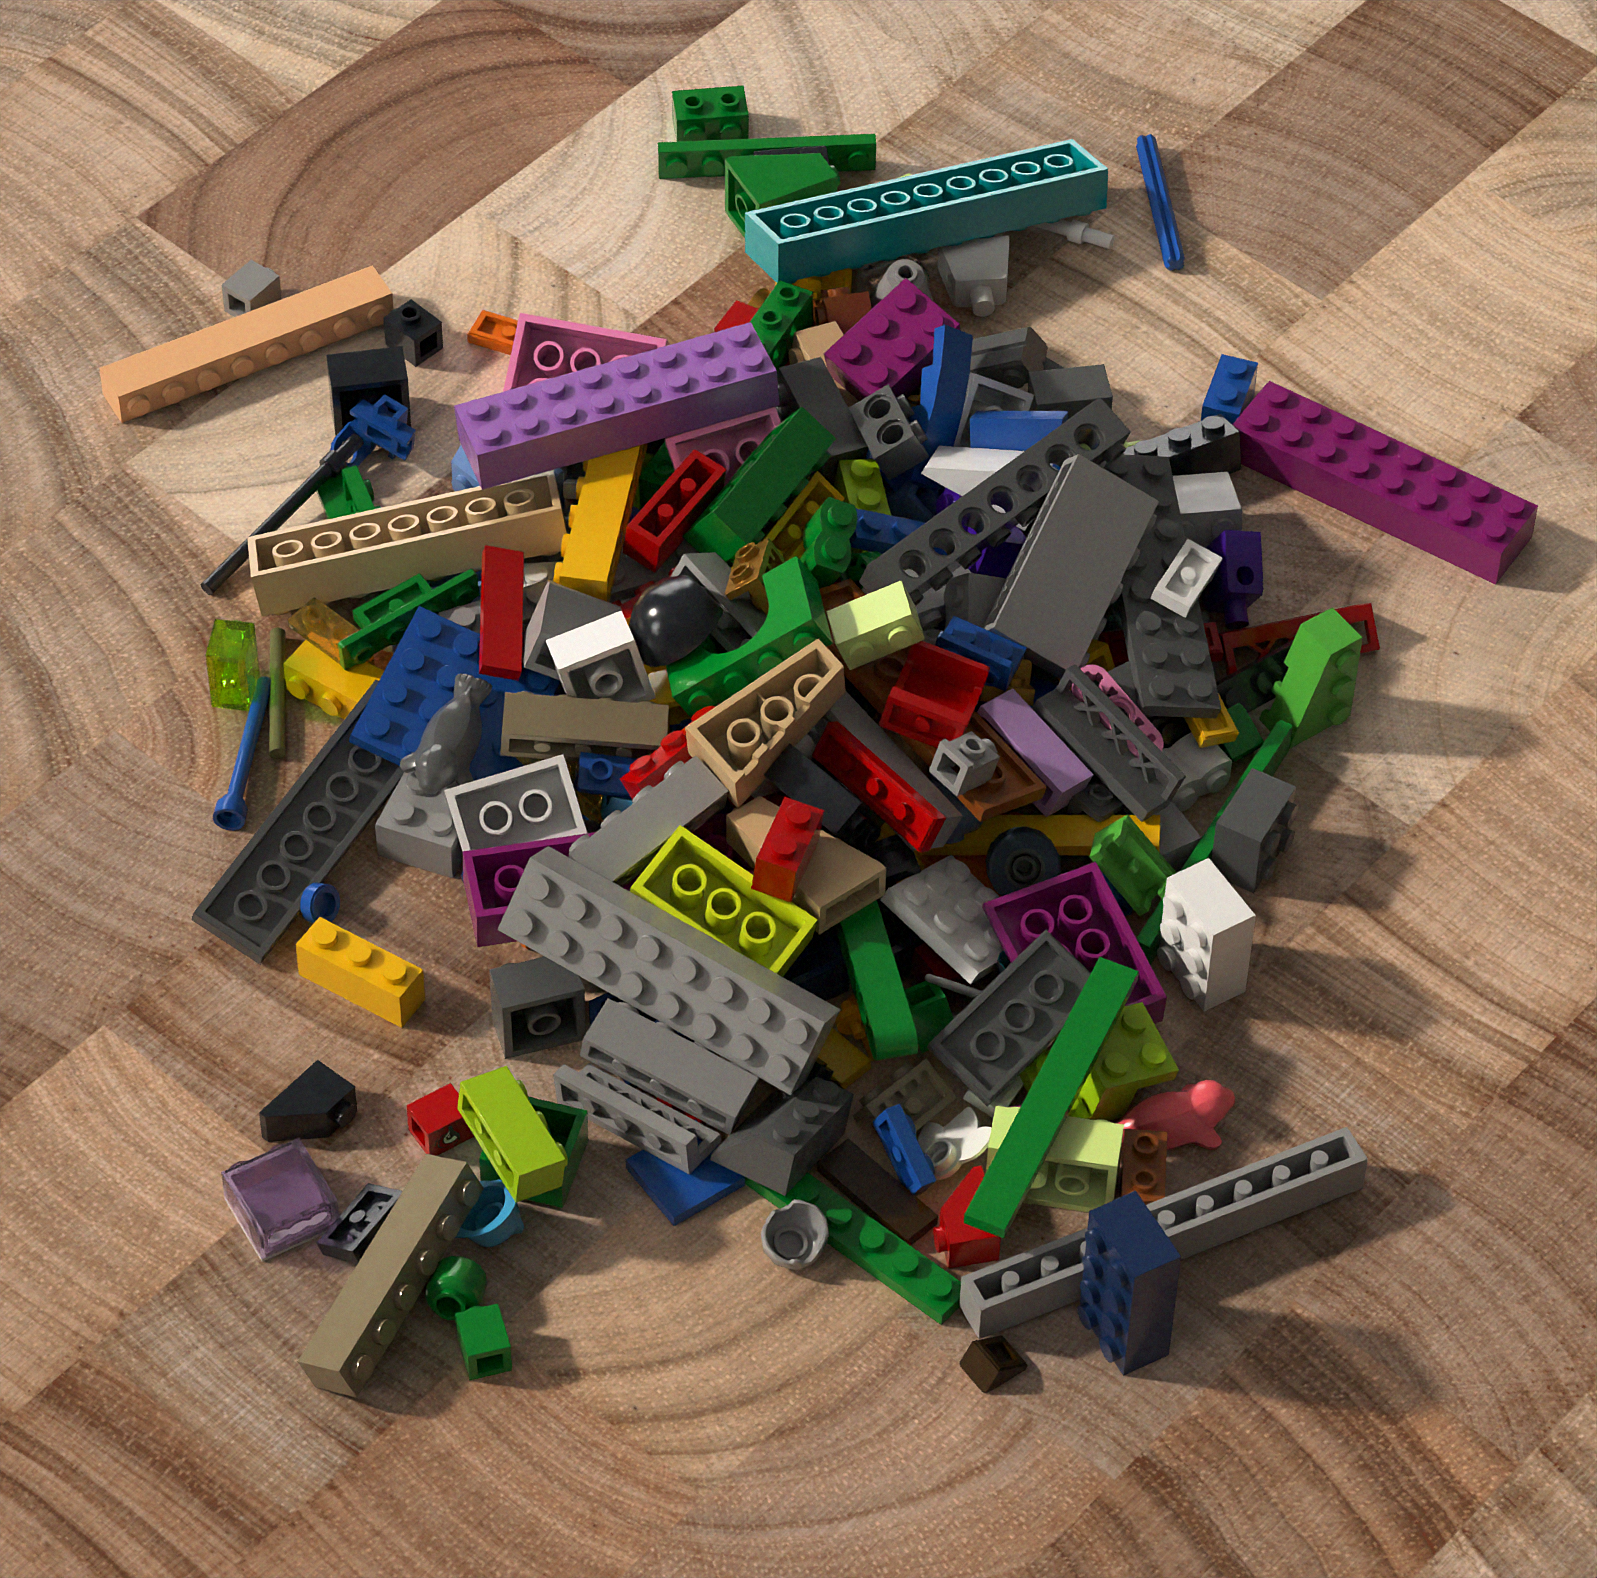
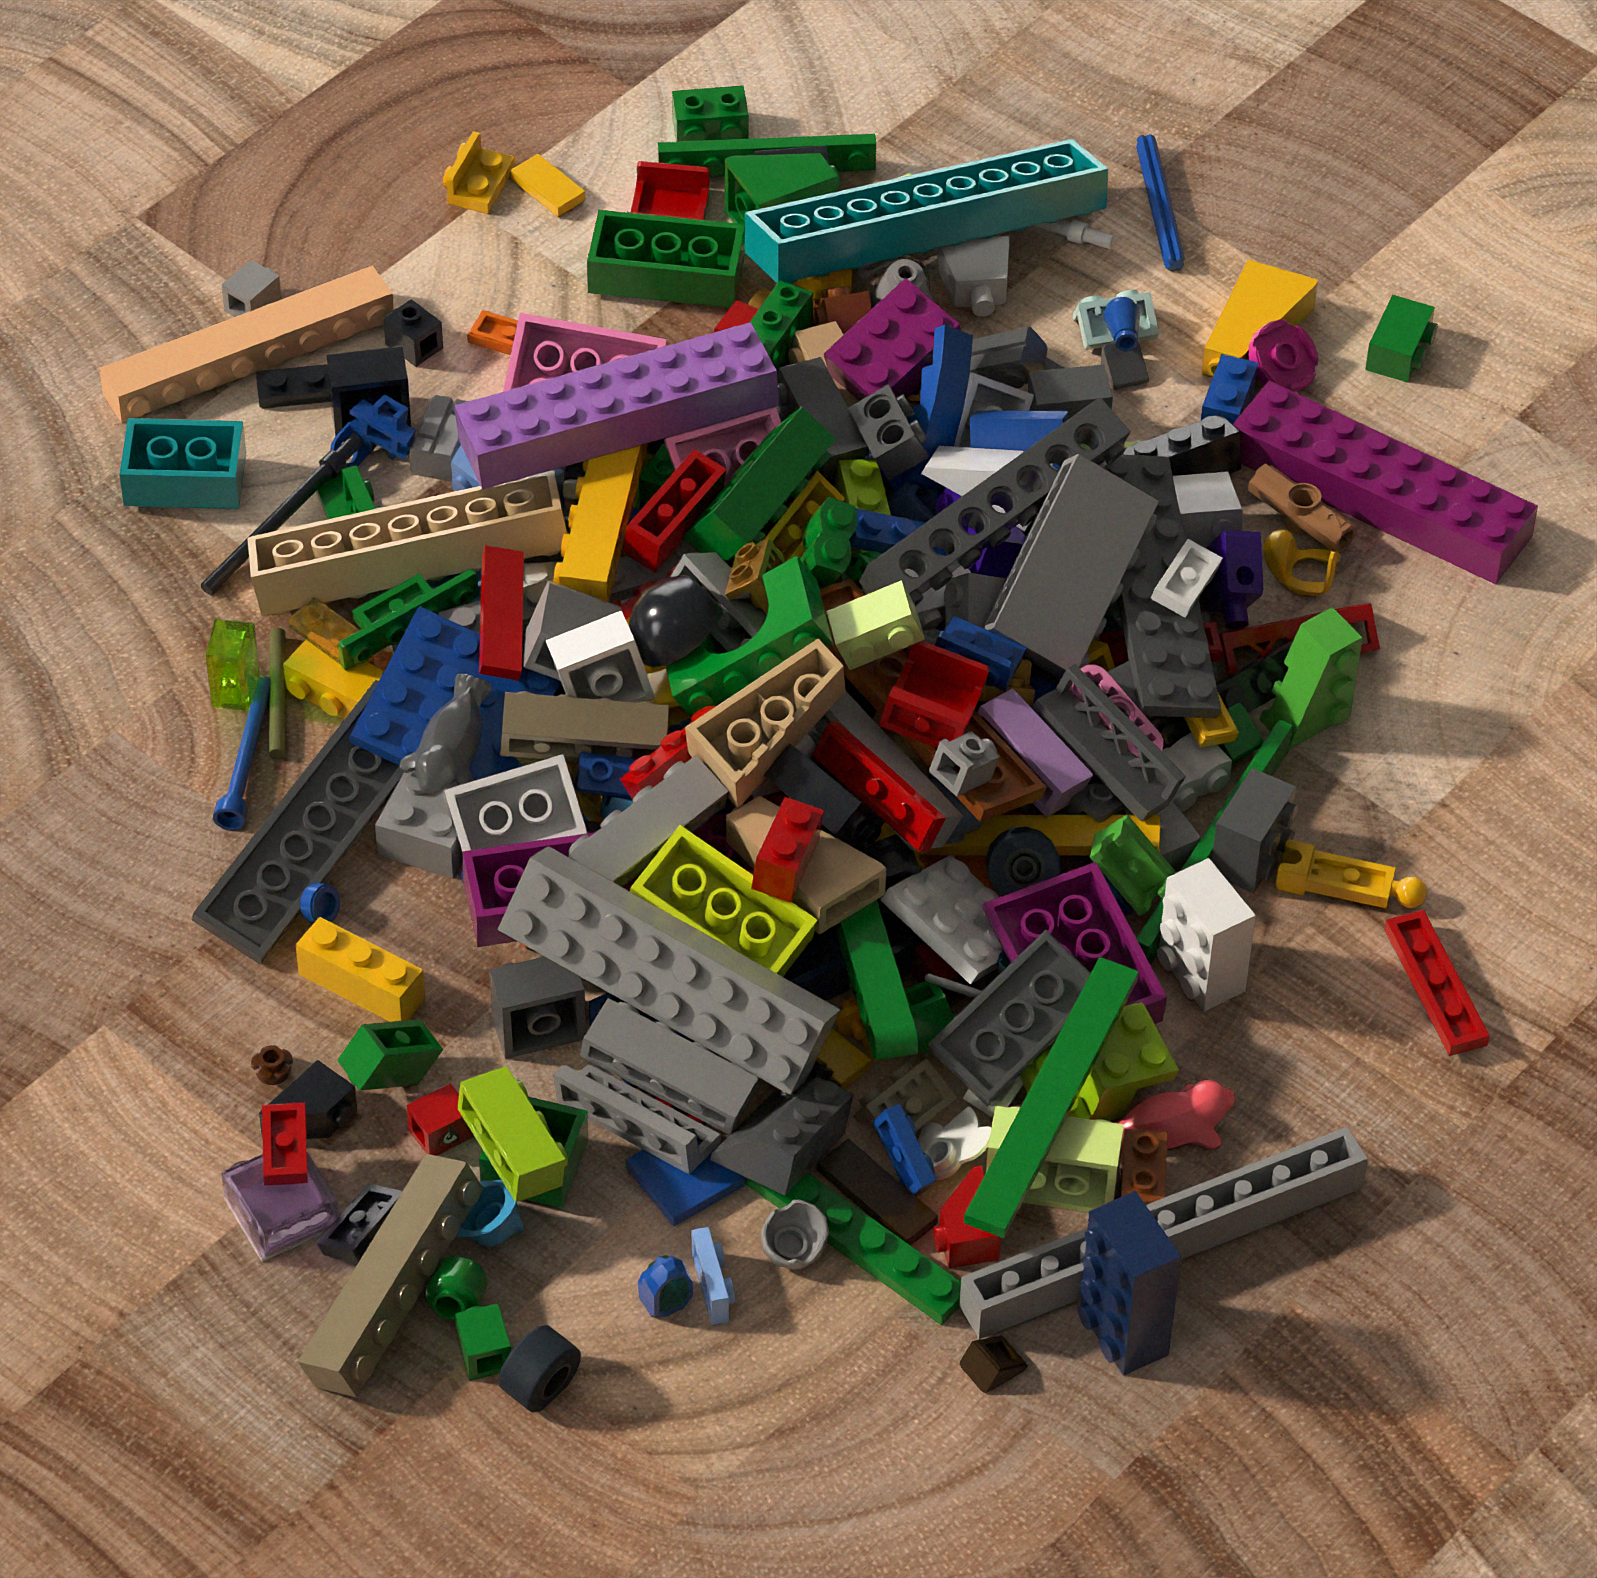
(183, 463): none -> teal brick
(272, 1072): none -> reddish brown plate
(284, 1144): none -> red plate
(293, 386): none -> black hinge
(389, 1054): none -> green brick
(436, 440): none -> light grey brick
(477, 176): none -> yellow bracket
(539, 1368): none -> black wheel
(547, 185): none -> yellow tile
(665, 1286): none -> blue rock
(666, 258): none -> green brick
(671, 190): none -> red panel
(708, 1260): none -> light blue plate
(1092, 324): none -> light aqua bracket
(1123, 321): none -> blue cone
(1124, 367): none -> dark grey slope
(1258, 298): none -> yellow slope
(1281, 556): none -> yellow piece
(1284, 355): none -> dark pink tile
(1302, 508): none -> medium nougat piece
(1345, 878): none -> yellow plate
(1401, 339): none -> green brick
(1436, 983): none -> red plate

